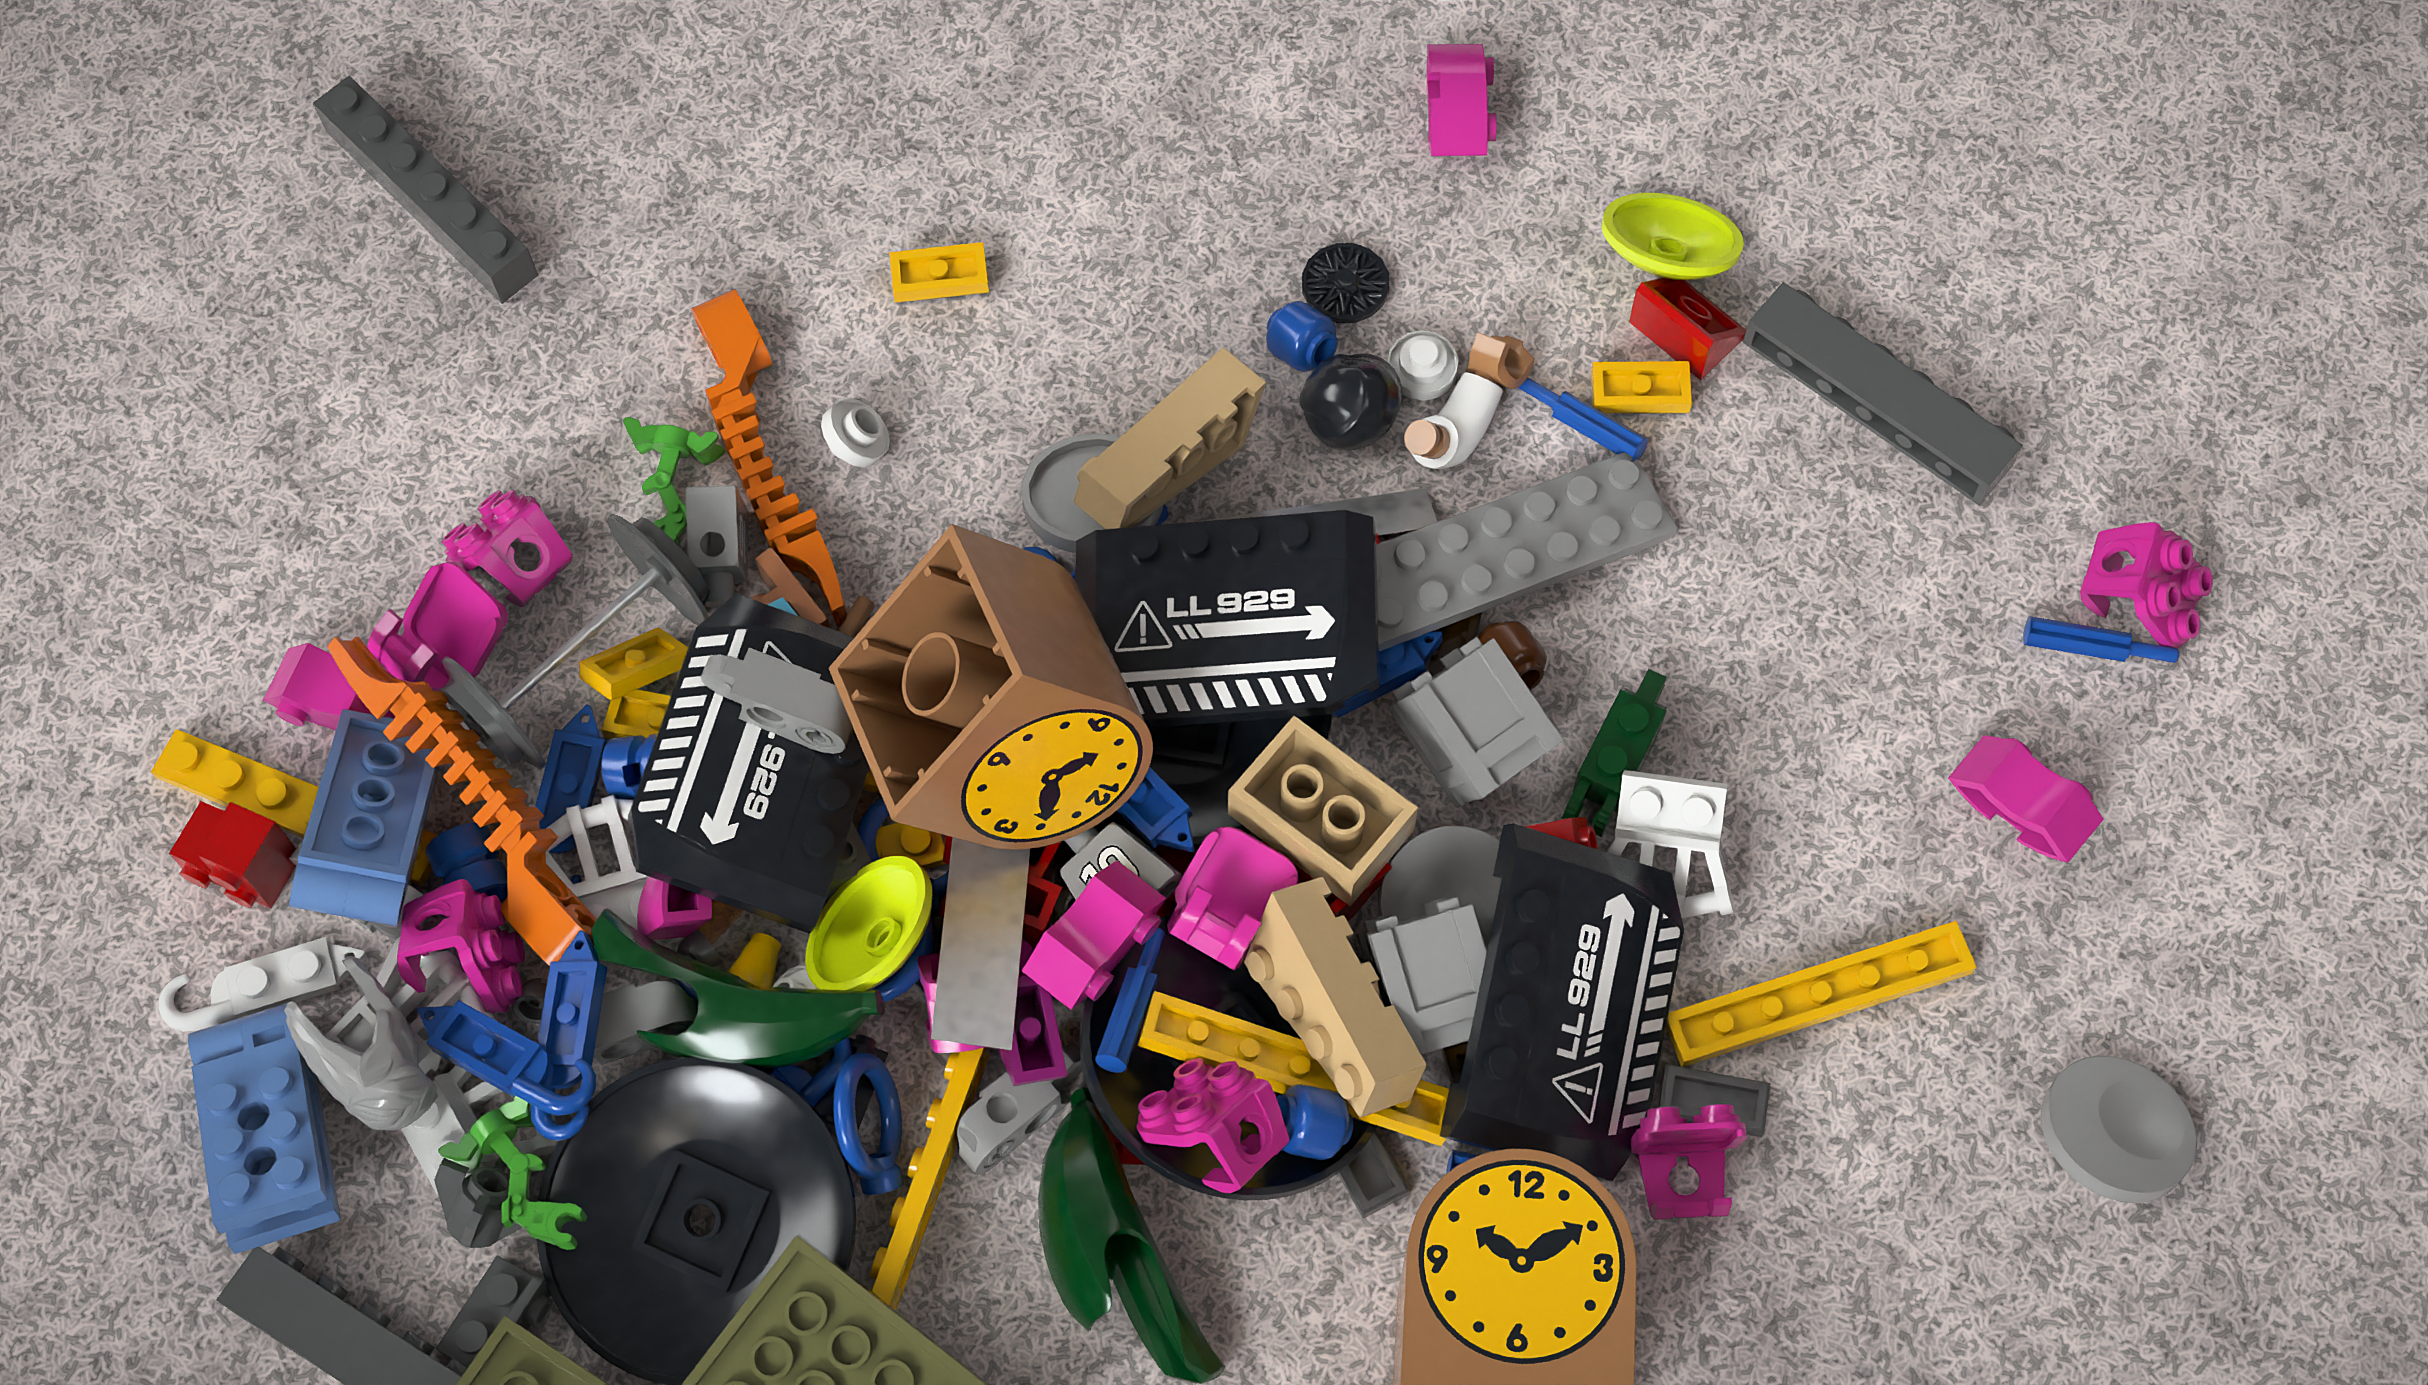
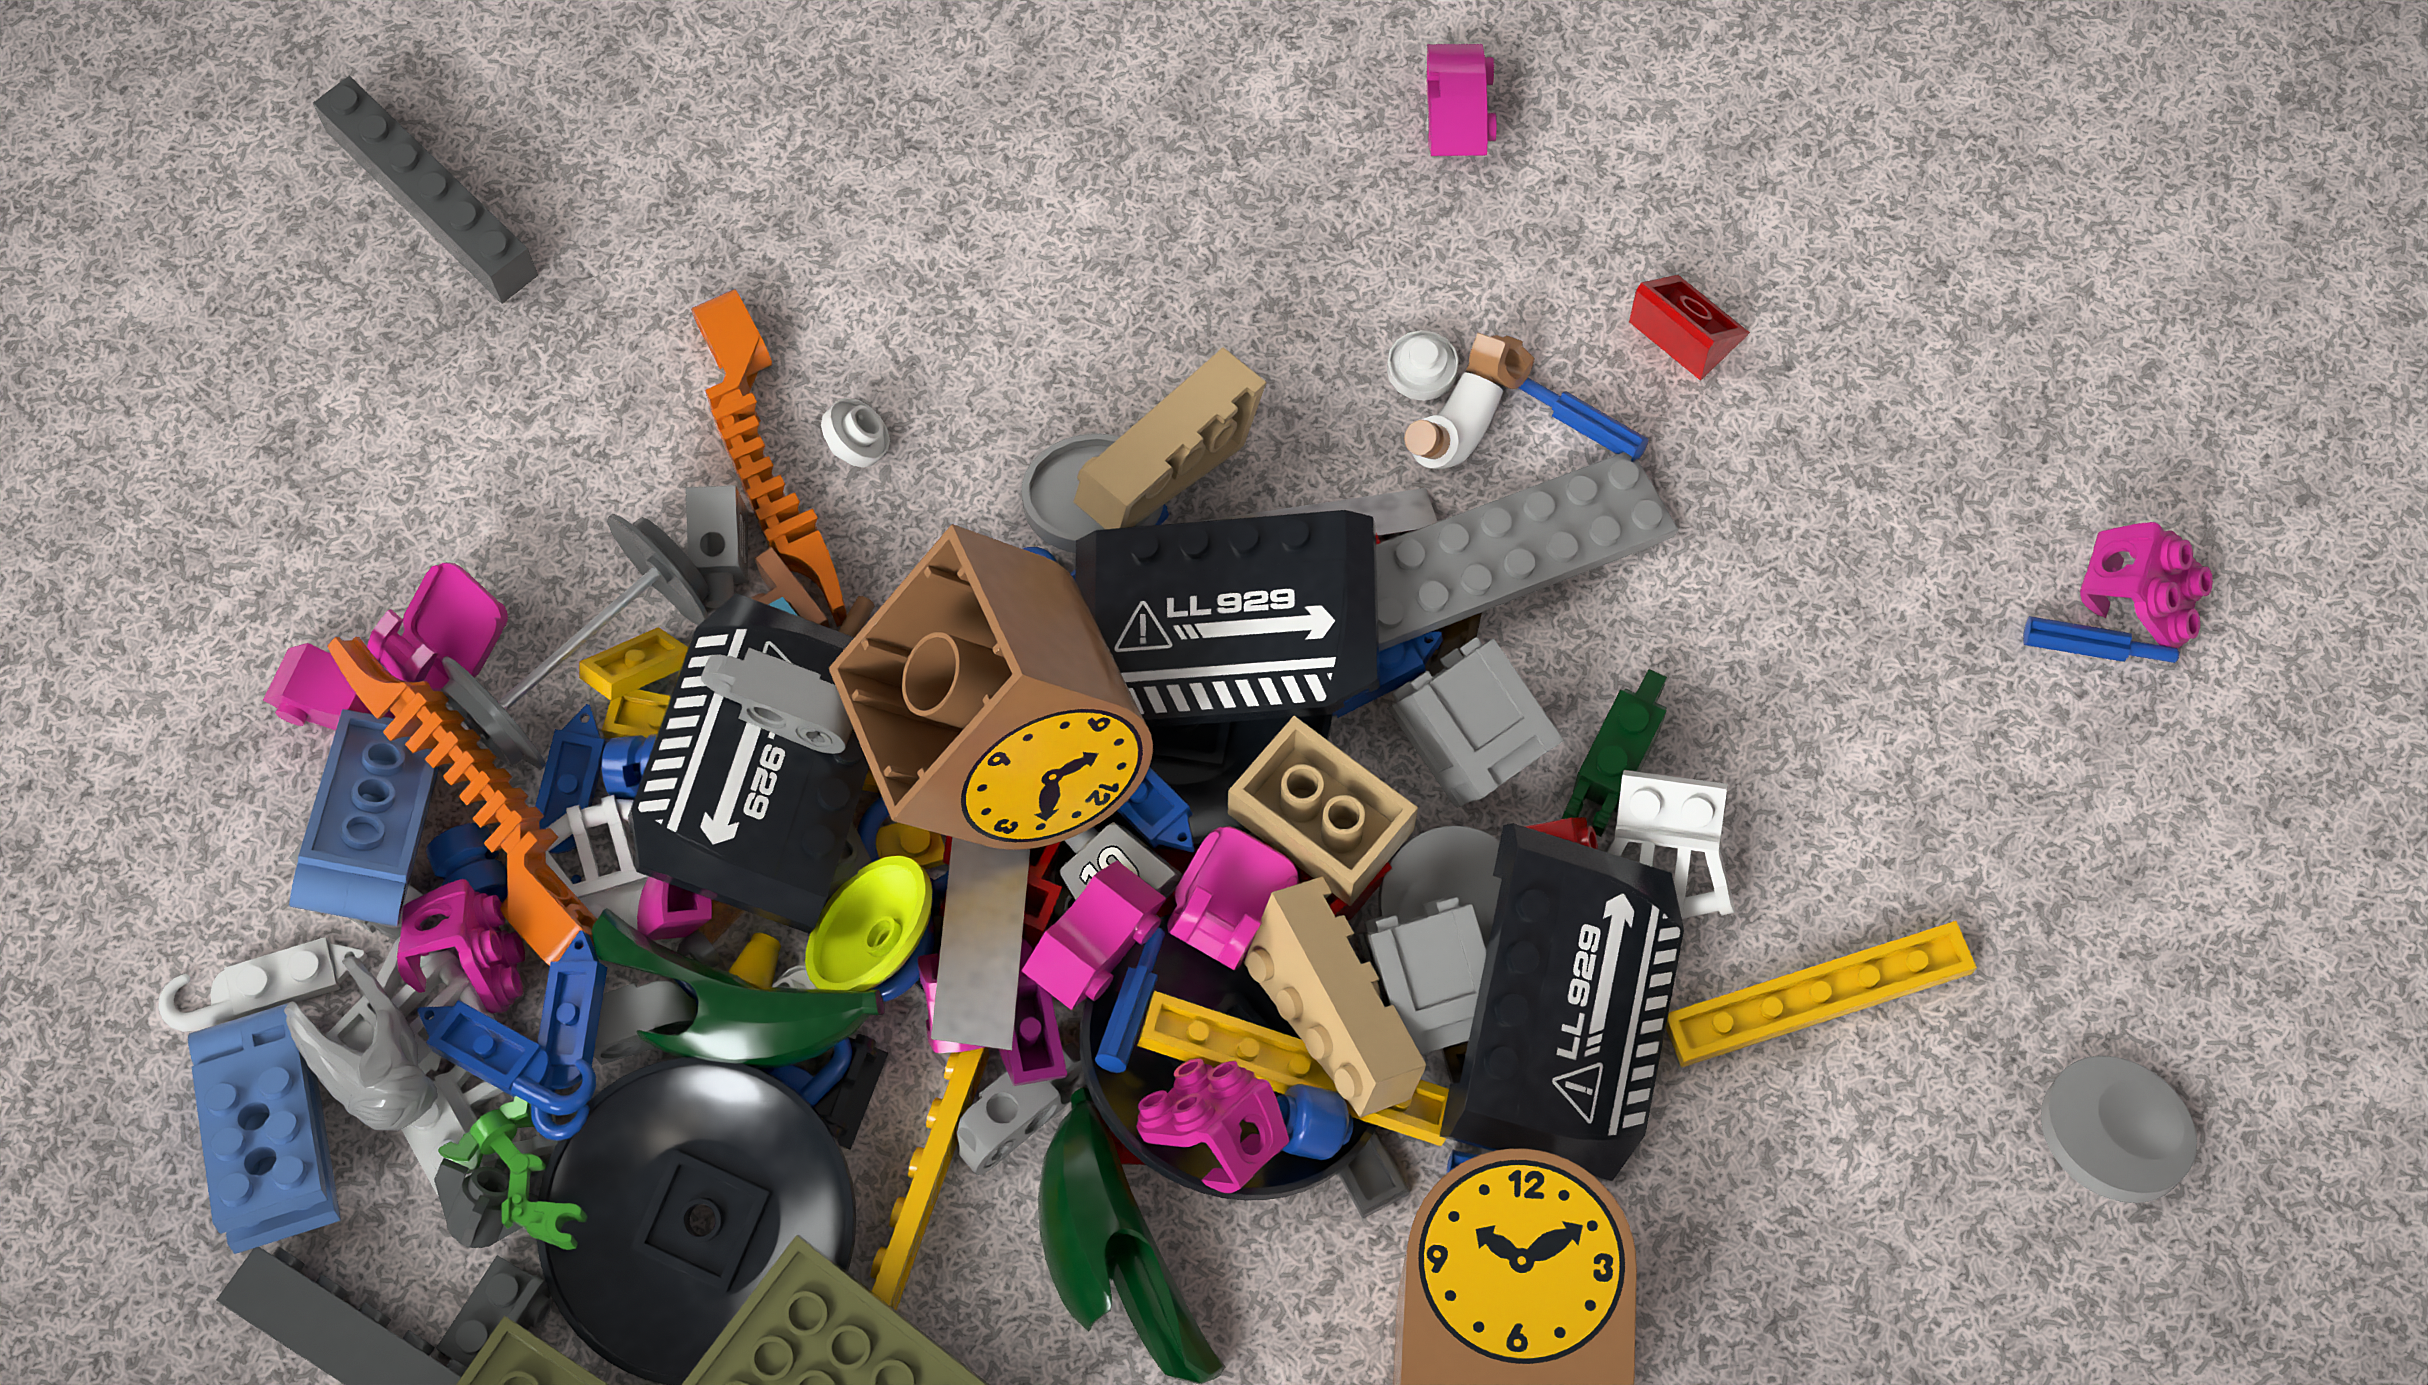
(236, 852): red brick -> none
(252, 785): yellow plate -> none
(489, 546): dark pink piece -> none
(525, 1007): dark grey hinge -> none
(673, 444): bright green piece -> none
(878, 1170): blue piece -> none
(939, 272): yellow plate -> none
(1301, 336): blue head -> none
(1345, 282): black wheel -> none
(1351, 400): black piece -> none
(1520, 648): reddish brown head -> none
(1641, 387): yellow plate -> none
(1666, 1137): dark pink piece -> none
(1672, 236): neon yellow dish -> none
(1695, 1088): flat silver tile -> none
(1882, 393): dark grey brick -> none
(2047, 809): dark pink brick -> none

